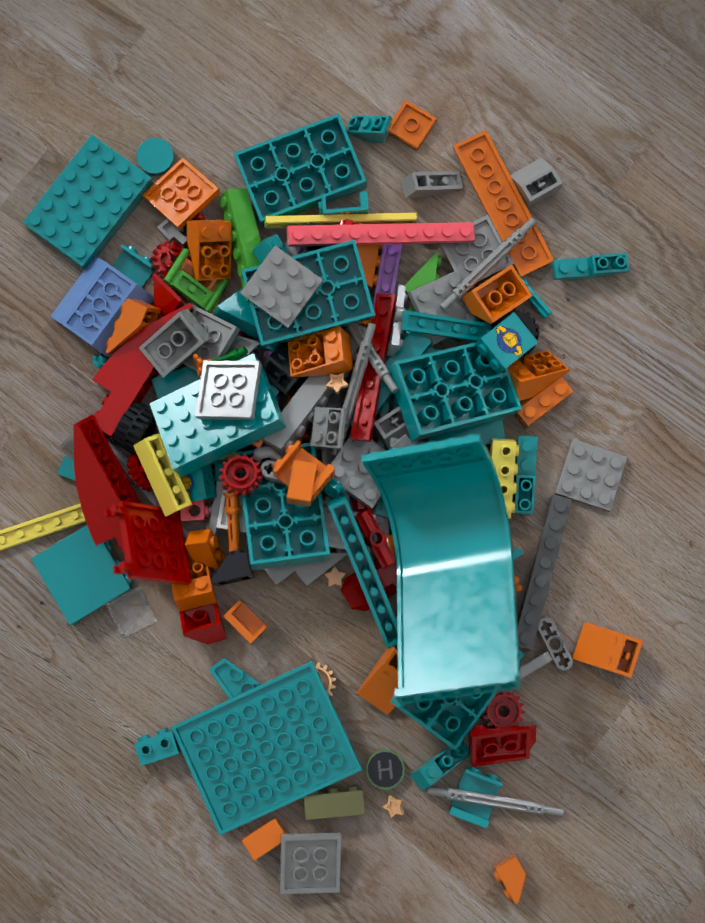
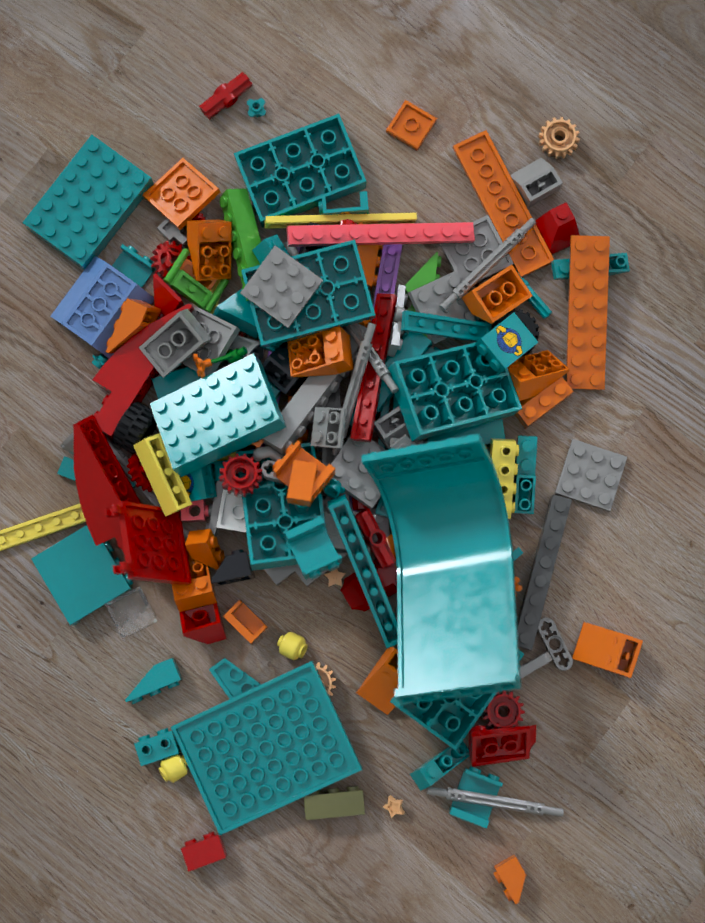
(155, 156): teal tile -> none
(158, 677): none -> teal slope
(173, 768): none -> light yellow head
(203, 851): none -> red piece
(226, 95): none -> red piece
(228, 390): plate -> none
(233, 510): orange pin -> none
(256, 112): none -> teal plate
(264, 838): orange panel -> none
(292, 646): none -> light yellow head
(310, 863): light grey plate -> none
(313, 548): none -> teal panel
(337, 382): light nougat piece -> none
(370, 128): teal slope -> none
(385, 769): black tile -> none
(431, 183): light grey slope -> none
(555, 147): none -> light nougat gear
(557, 227): none -> red slope
(587, 311): none -> orange plate

